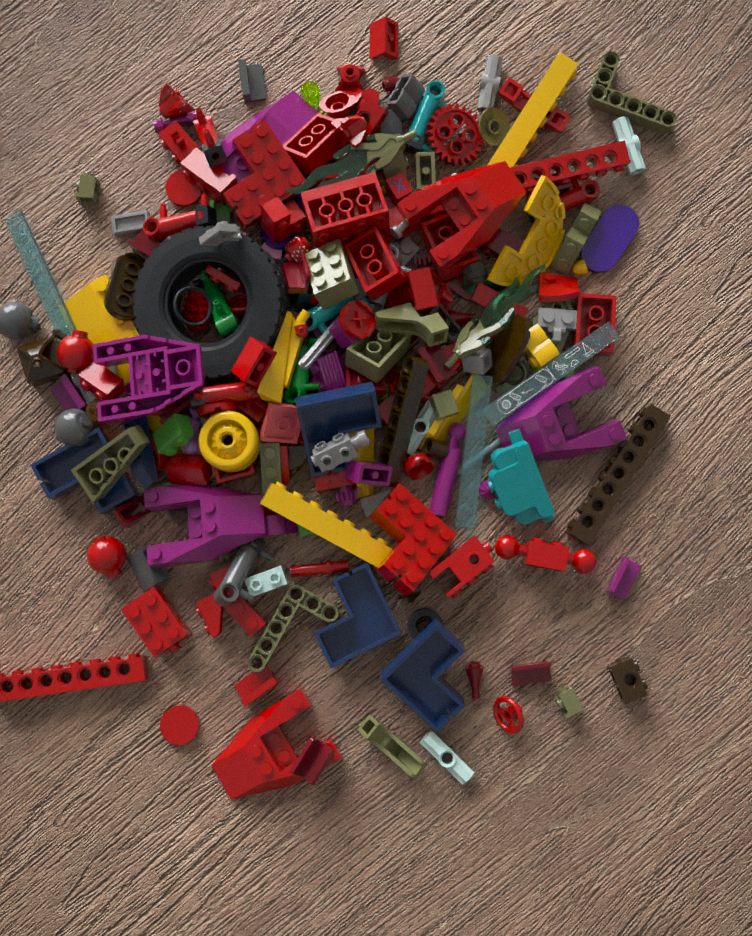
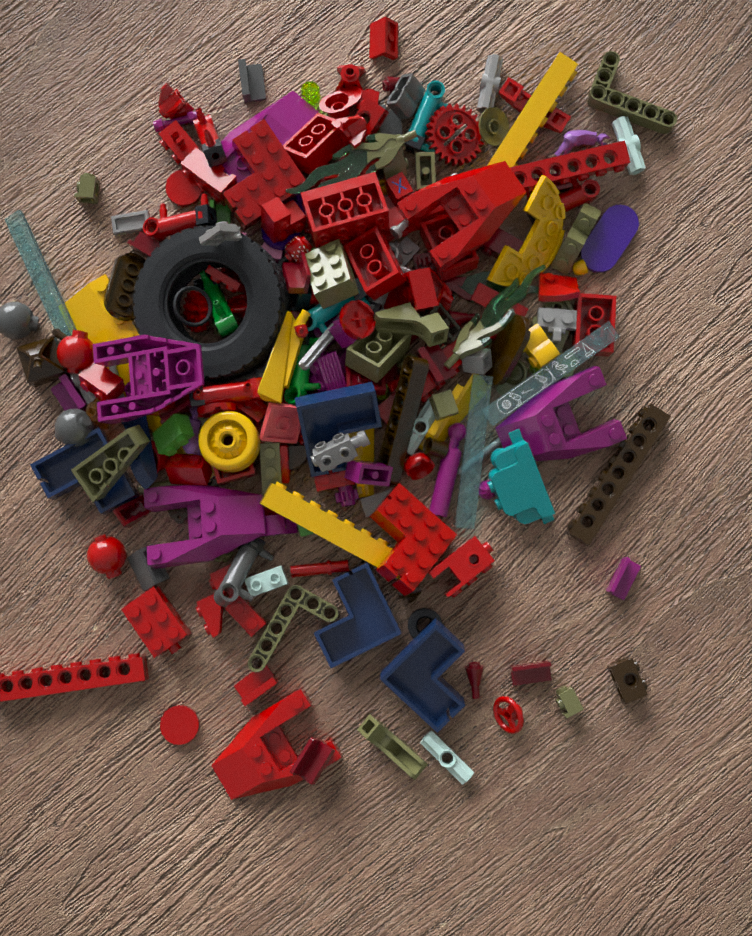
(253, 361): red brick -> none
(474, 273): clear smoke piece -> none
(544, 555): red brick -> none
(579, 137): none -> medium lavender arm

